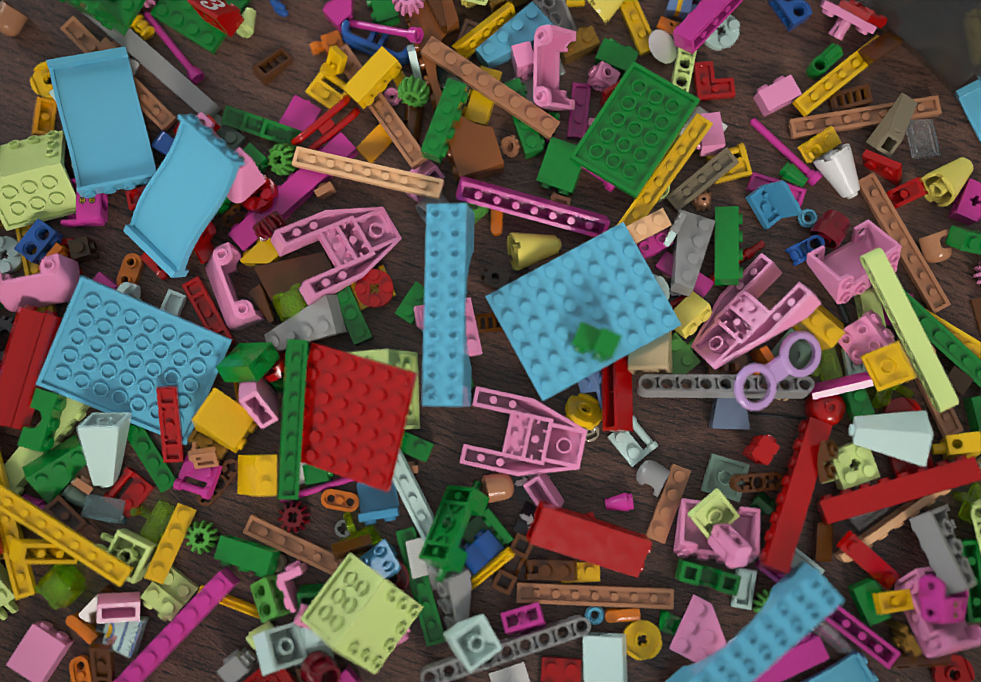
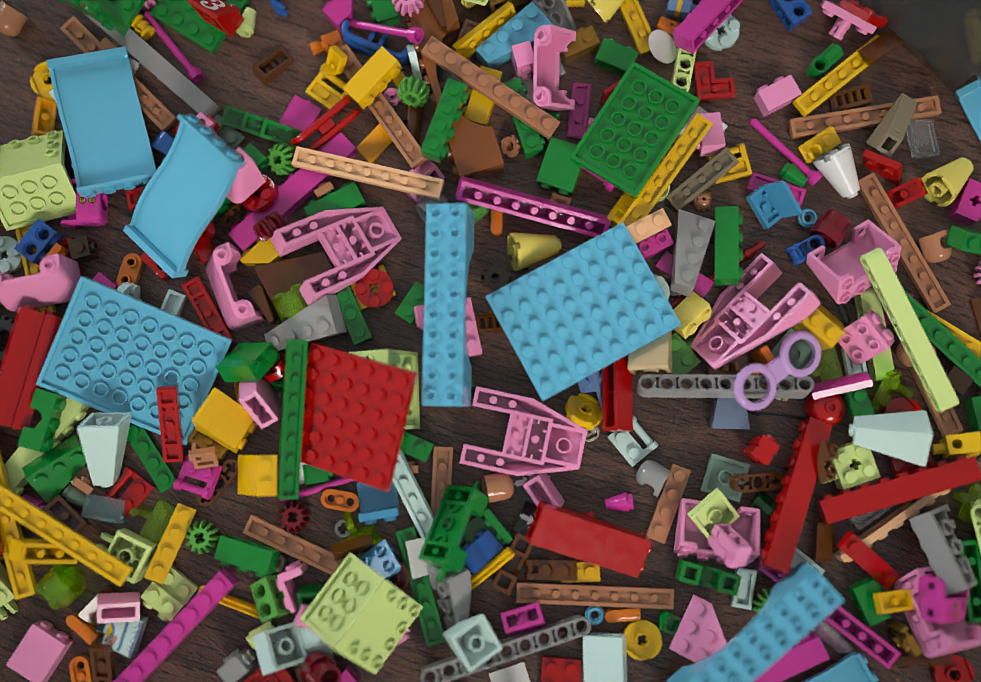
(344, 198): none -> green brick
(441, 474): none -> nougat plate
(594, 341): green brick -> none
(602, 76): bright pink brick -> none
(620, 209): none -> yellow plate
(675, 228): light grey piece -> none
(888, 366): yellow plate -> none

